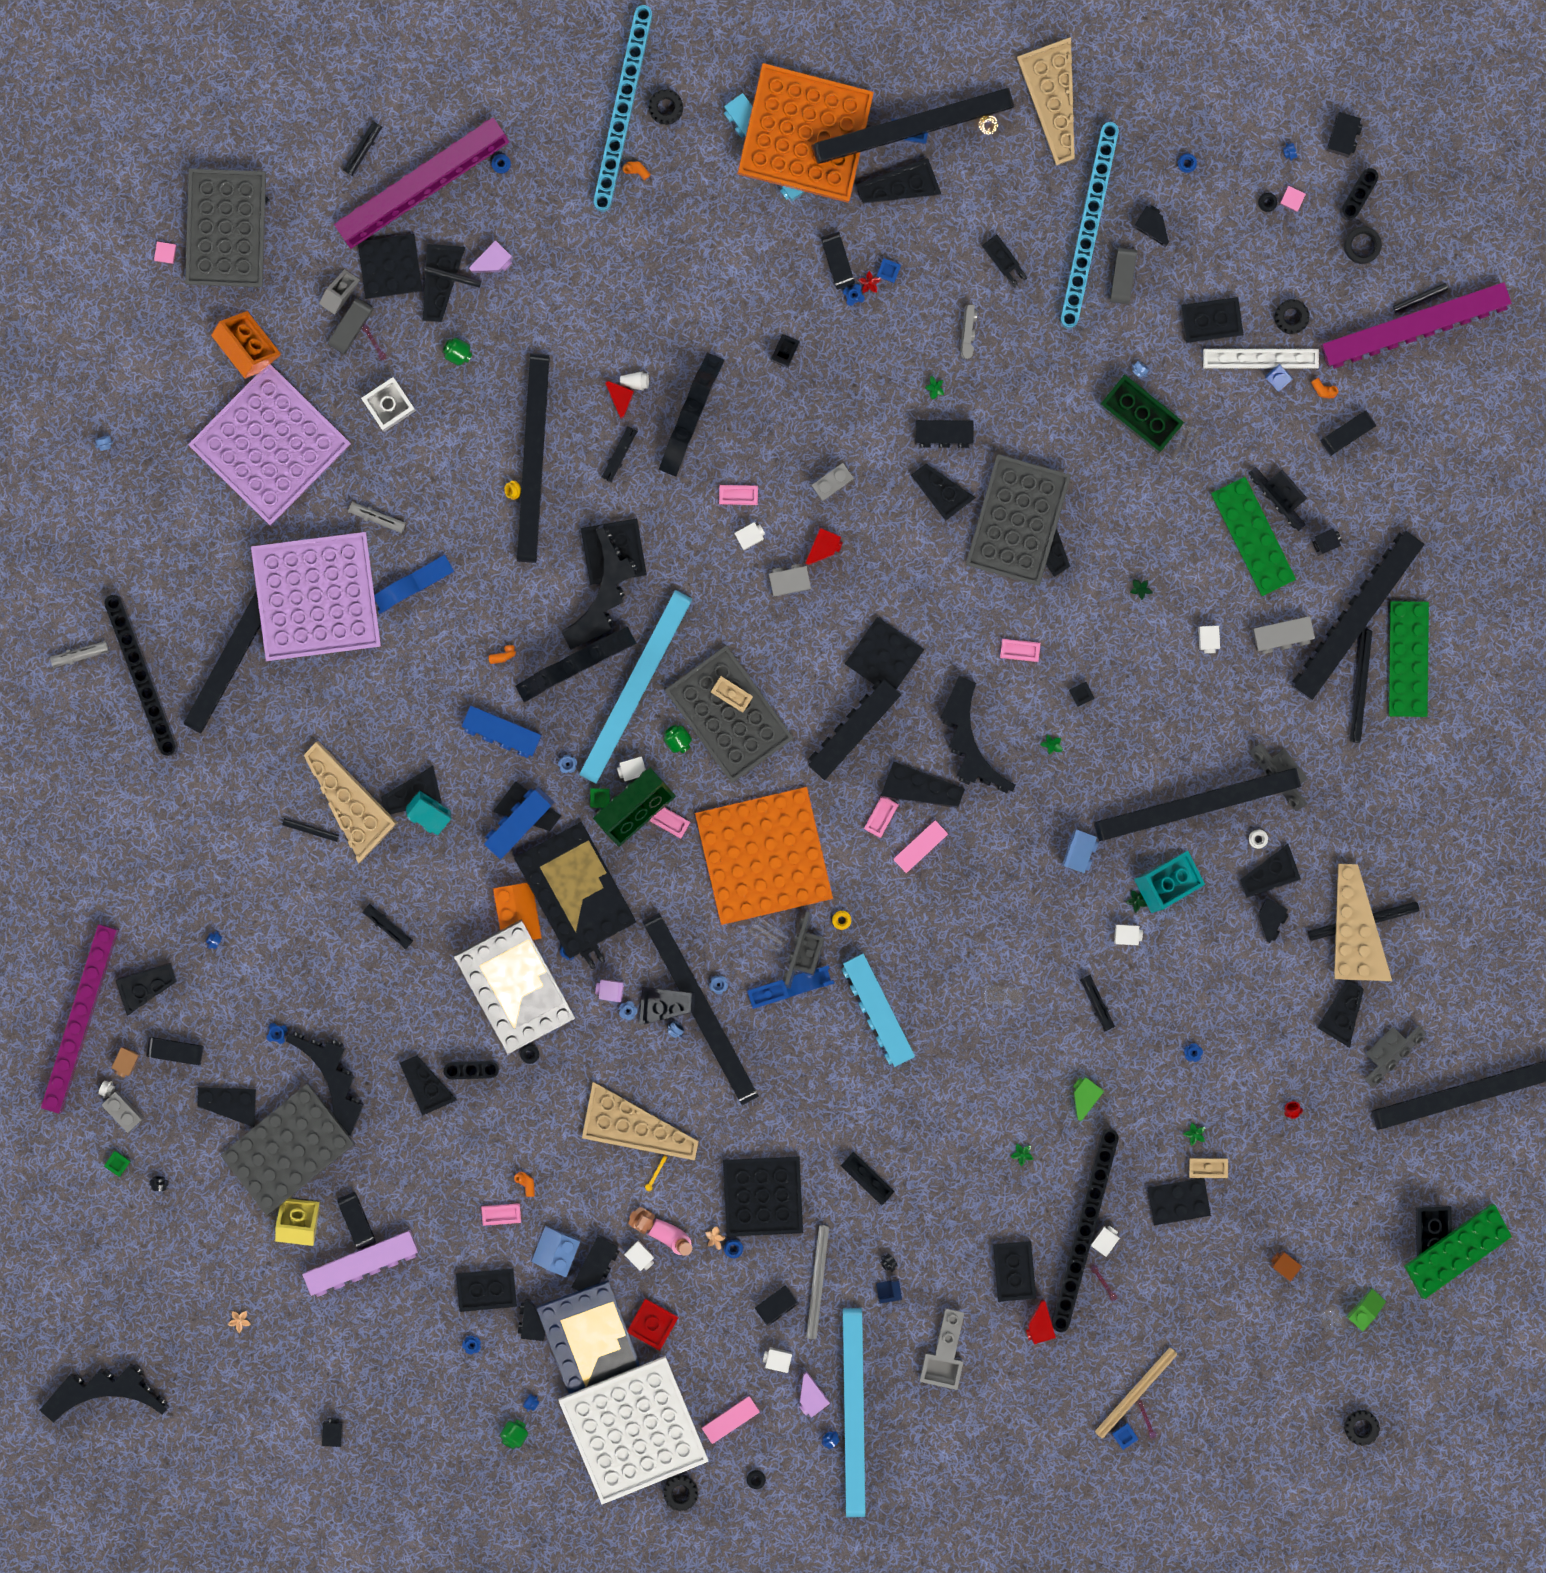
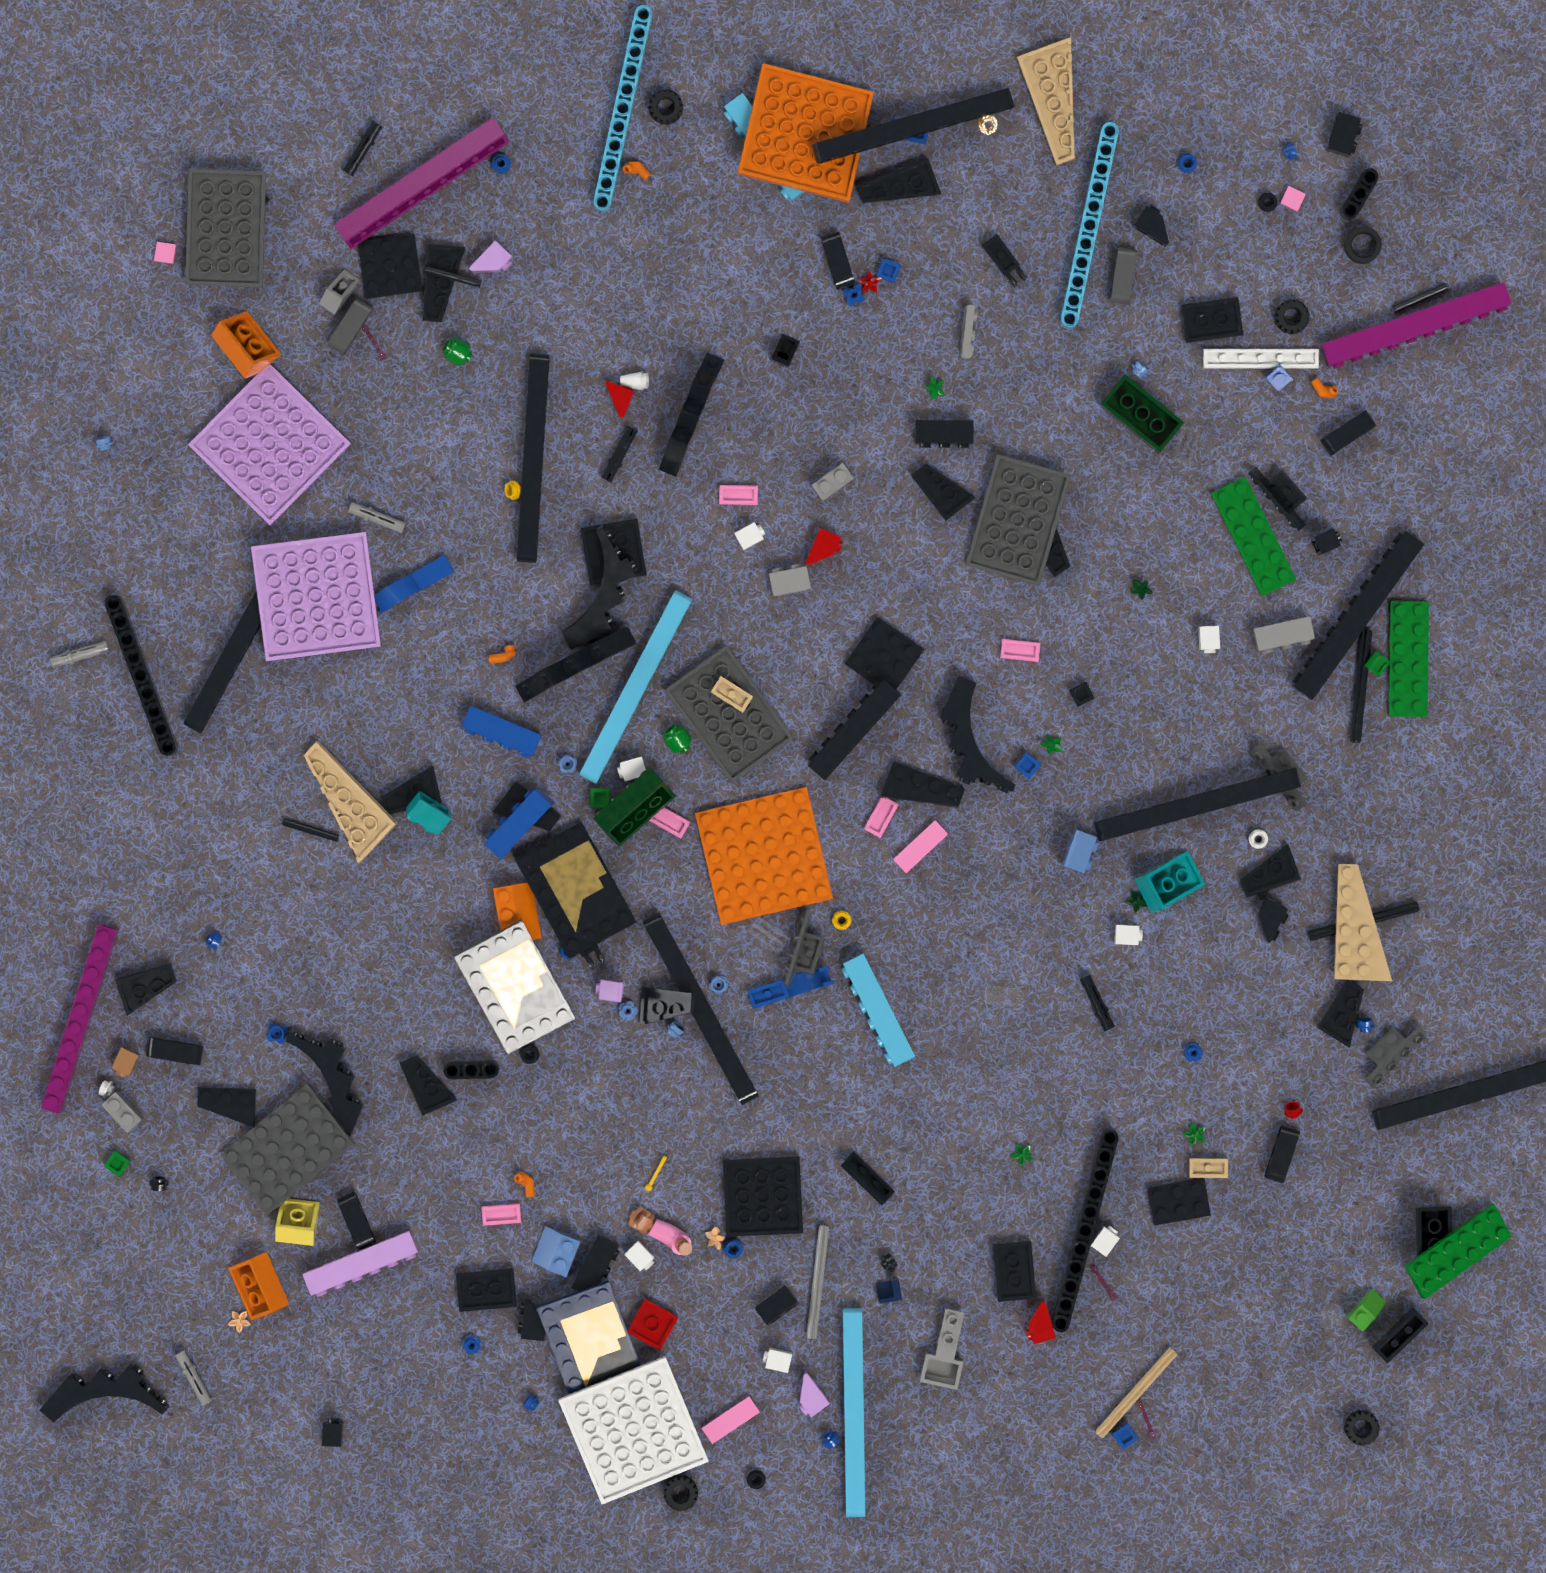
(182, 1357): none -> light grey pin
(258, 1286): none -> orange slope
(387, 926): black pin -> none
(388, 404): white brick -> none
(514, 1434): green head -> none
(621, 1123): tan wing -> none
(1027, 765): none -> blue plate
(1085, 1096): bright green slope -> none
(1282, 1154): none -> black beam
(1285, 1265): dark orange brick -> none
(1365, 1024): none -> blue plate
(1377, 663): none -> green plate
(1400, 1335): none -> black brick

